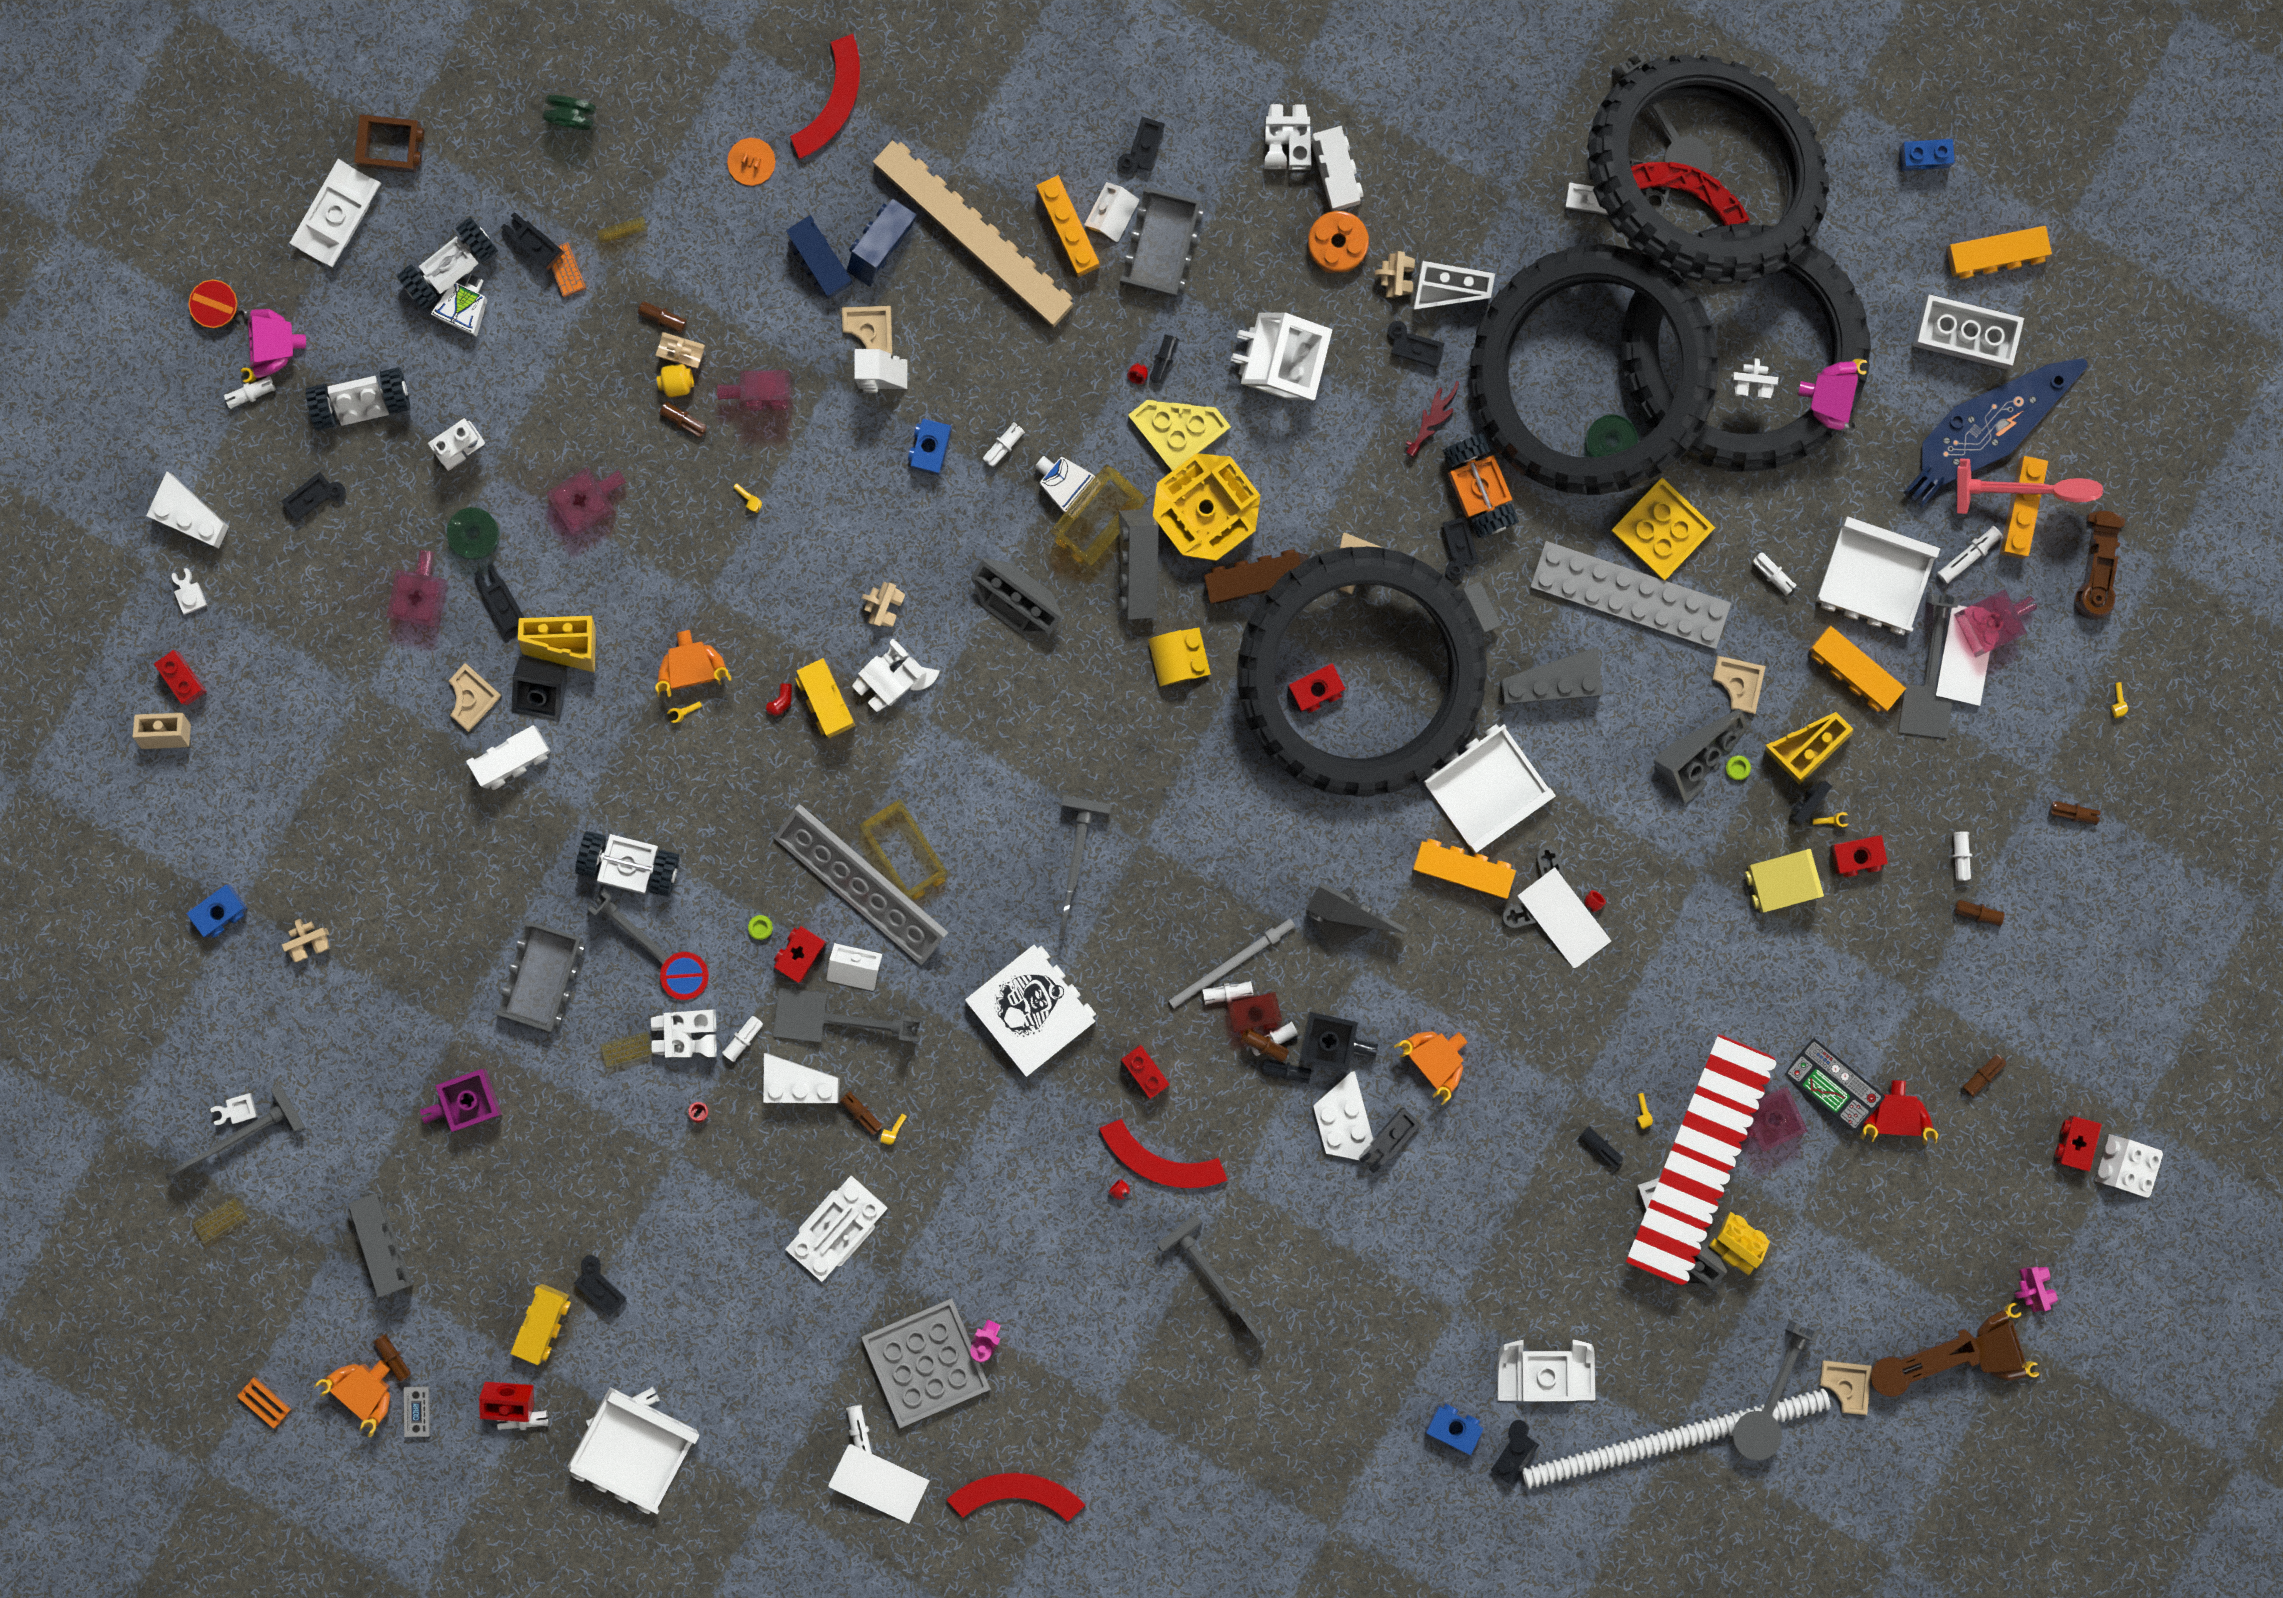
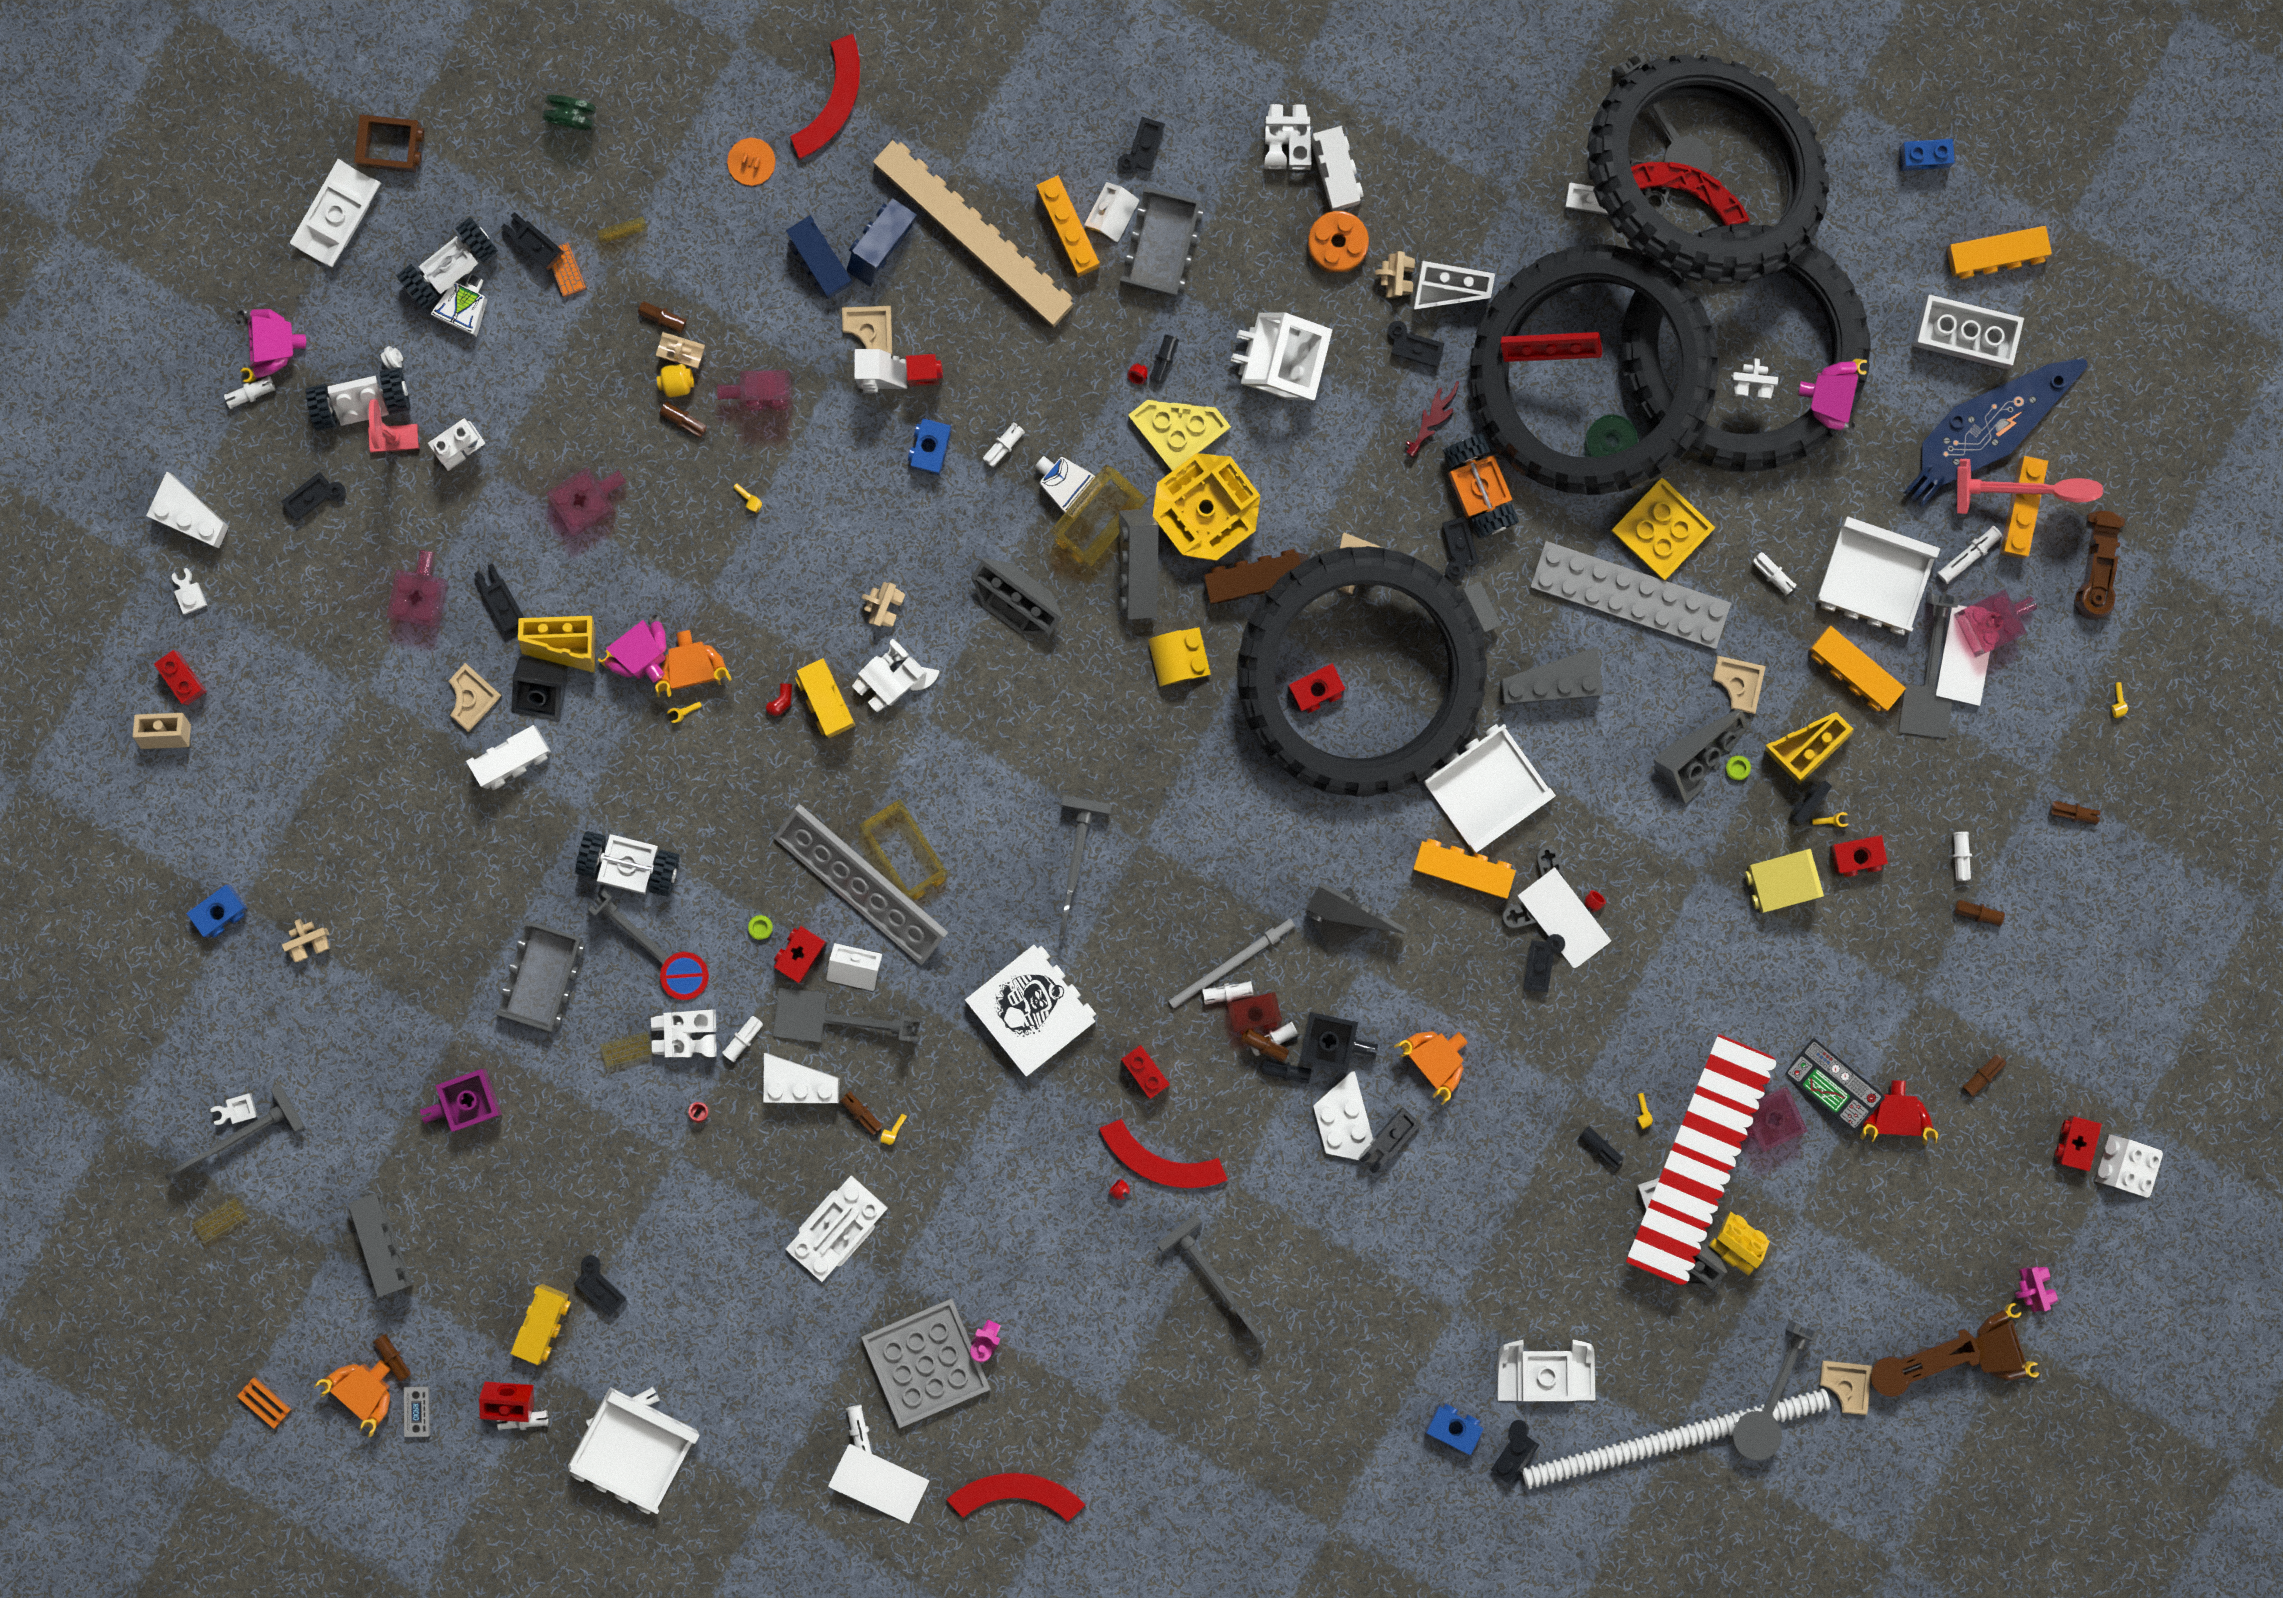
(213, 303): red piece -> none
(390, 438): none -> coral piece
(392, 357): none -> white plate
(473, 518): clear green wheel -> none
(638, 651): none -> dark pink torso
(923, 370): none -> red brick
(1541, 961): none -> black hinge
(1551, 347): none -> red plate

